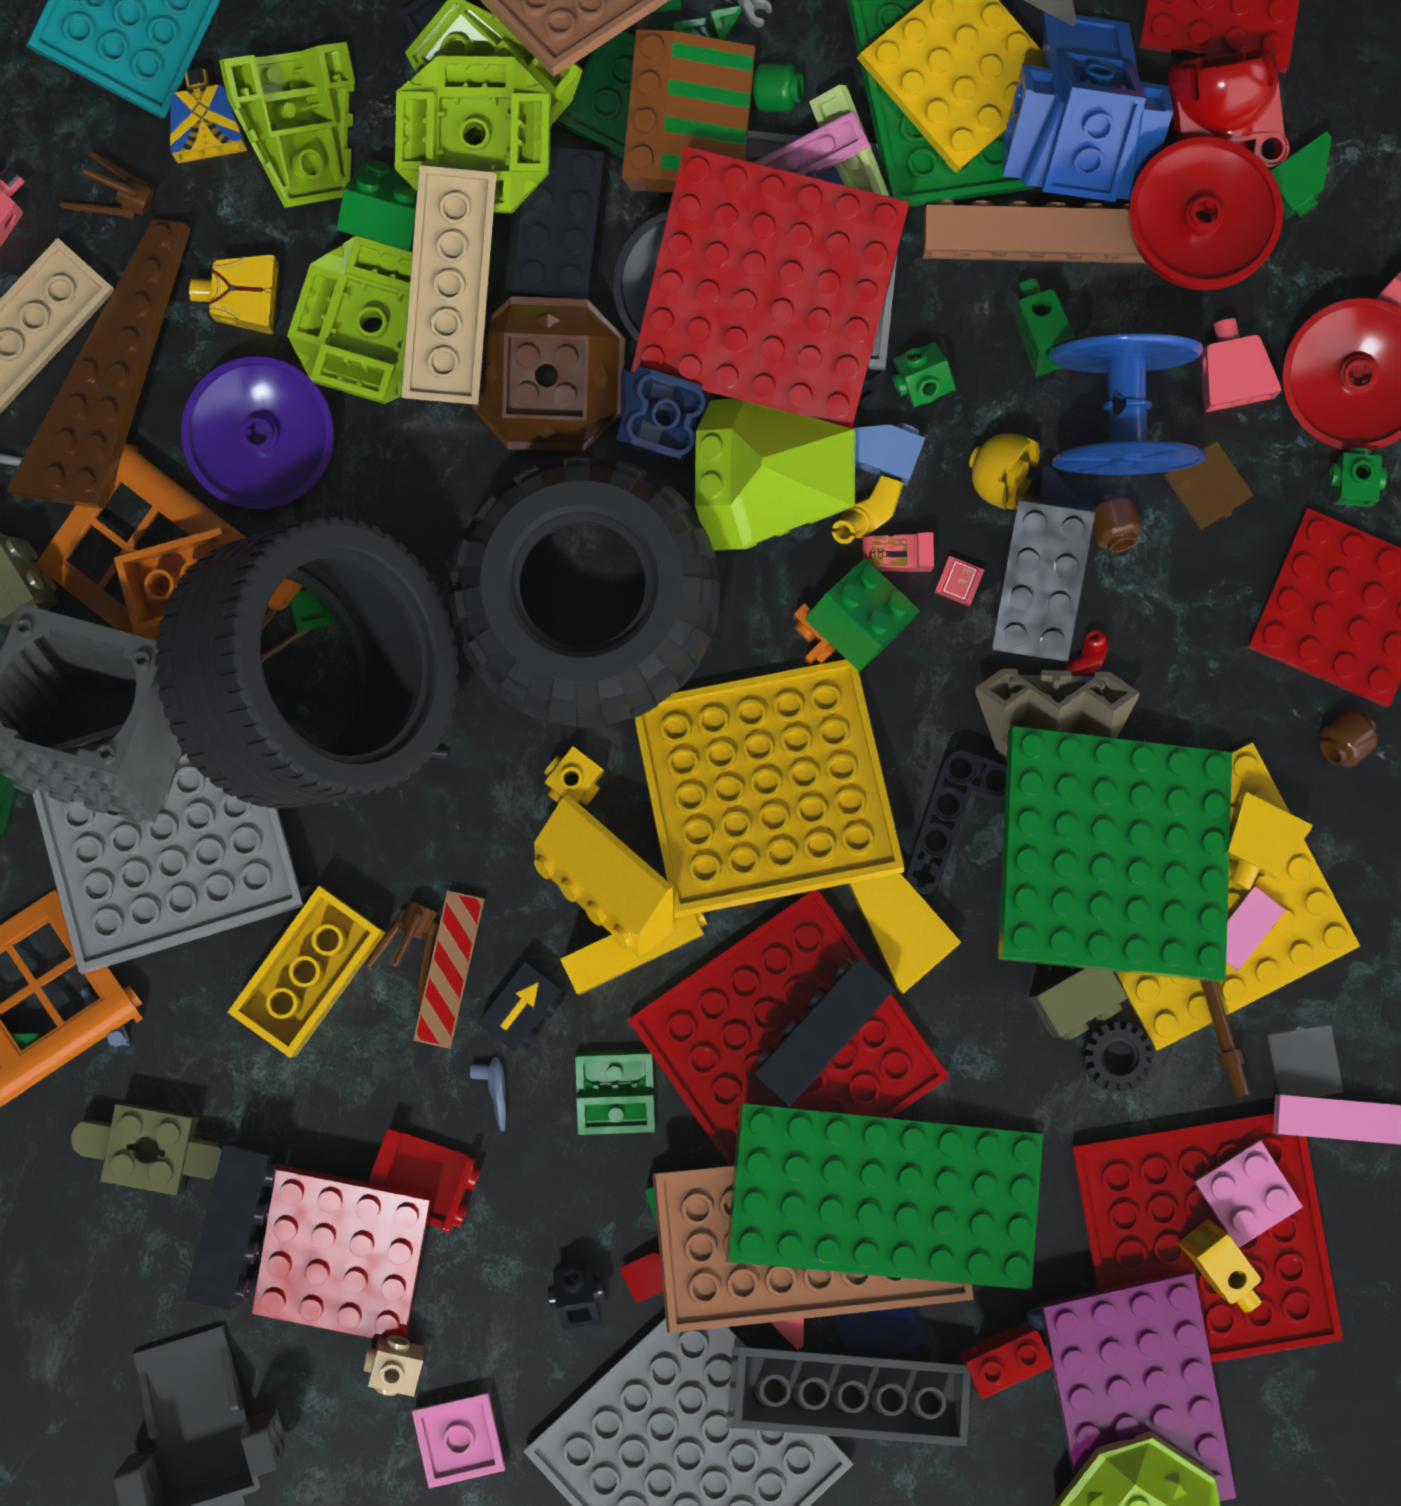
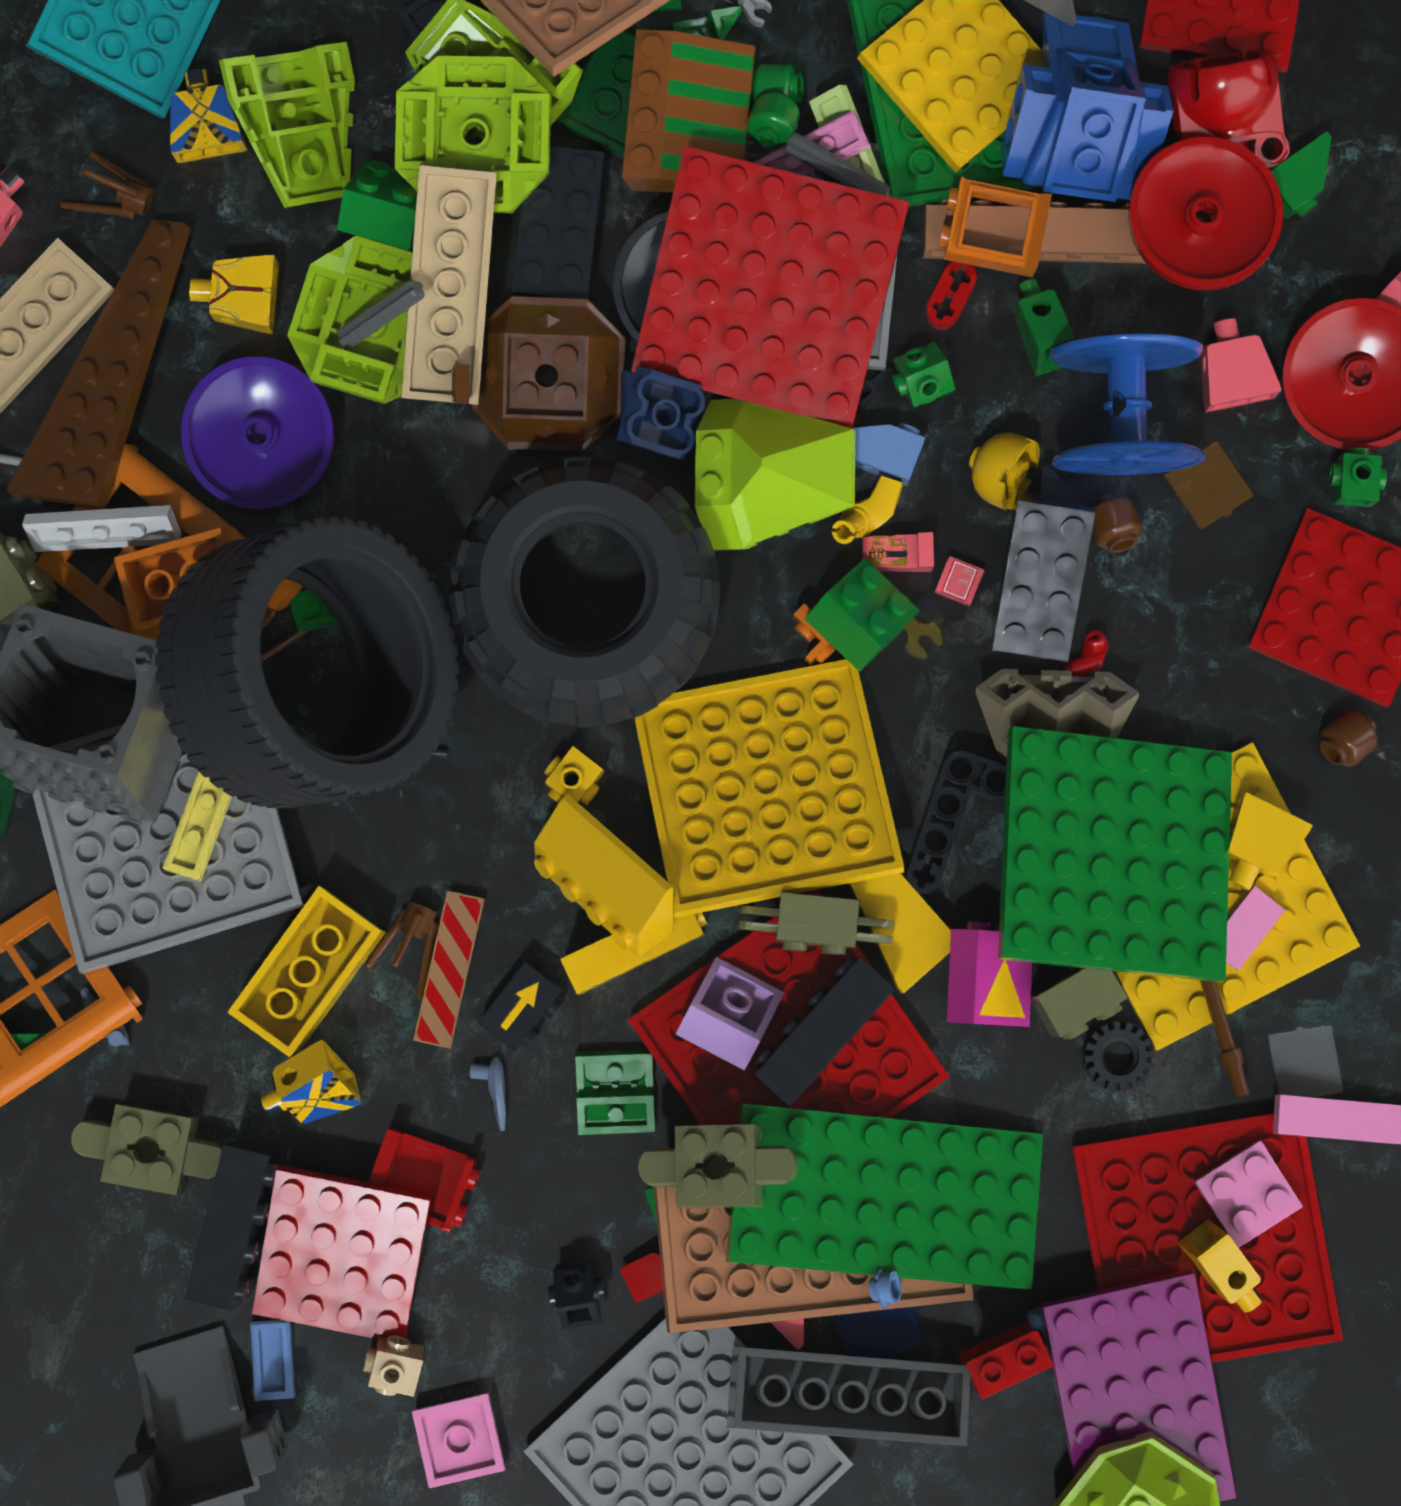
(101, 528): none -> white plate
(197, 829): none -> light yellow tile
(272, 1359): none -> medium blue tile
(312, 1085): none -> yellow torso
(381, 313): none -> dark grey axle
(460, 384): none -> reddish brown tile
(718, 1166): none -> olive brick
(730, 1013): none -> lavender slope
(773, 120): none -> green head
(816, 922): none -> olive brick
(833, 165): none -> dark grey axle
(885, 1288): none -> medium blue plate
(917, 630): none -> clear yellow bar
(952, 234): none -> orange window
(958, 298): none -> red beam
(982, 985): none -> dark pink brick

